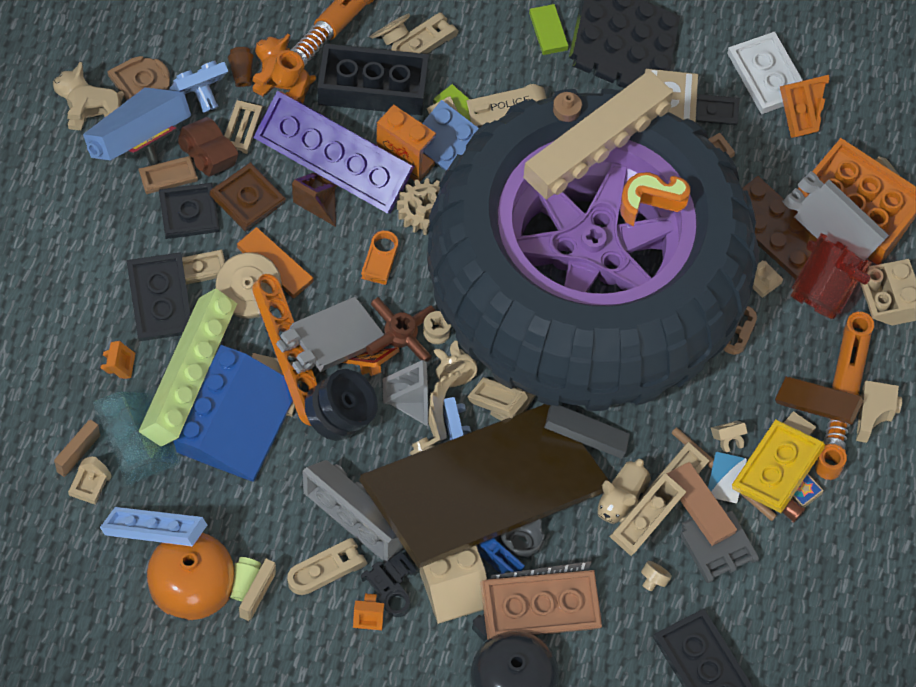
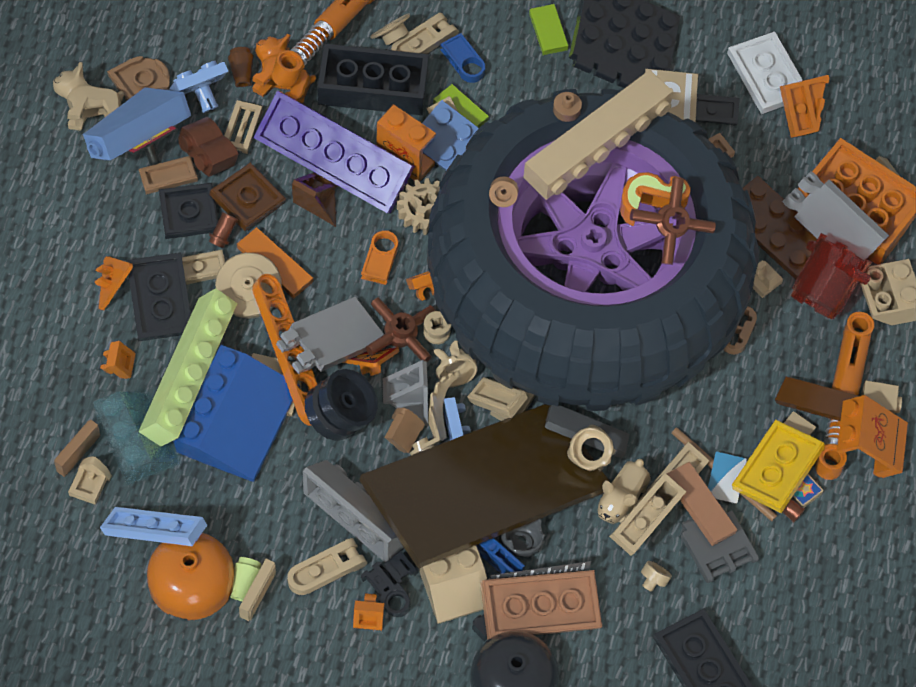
(113, 275): none -> orange piece
(223, 230): none -> copper pin
(404, 429): none -> medium nougat tile
(420, 282): none -> orange tile
(459, 54): none -> blue piece
(496, 105): tan door -> none
(503, 191): none -> medium nougat tile
(575, 453): none -> tan piece
(683, 221): none -> copper bar
(728, 432): tan tile -> none
(875, 432): none -> orange panel

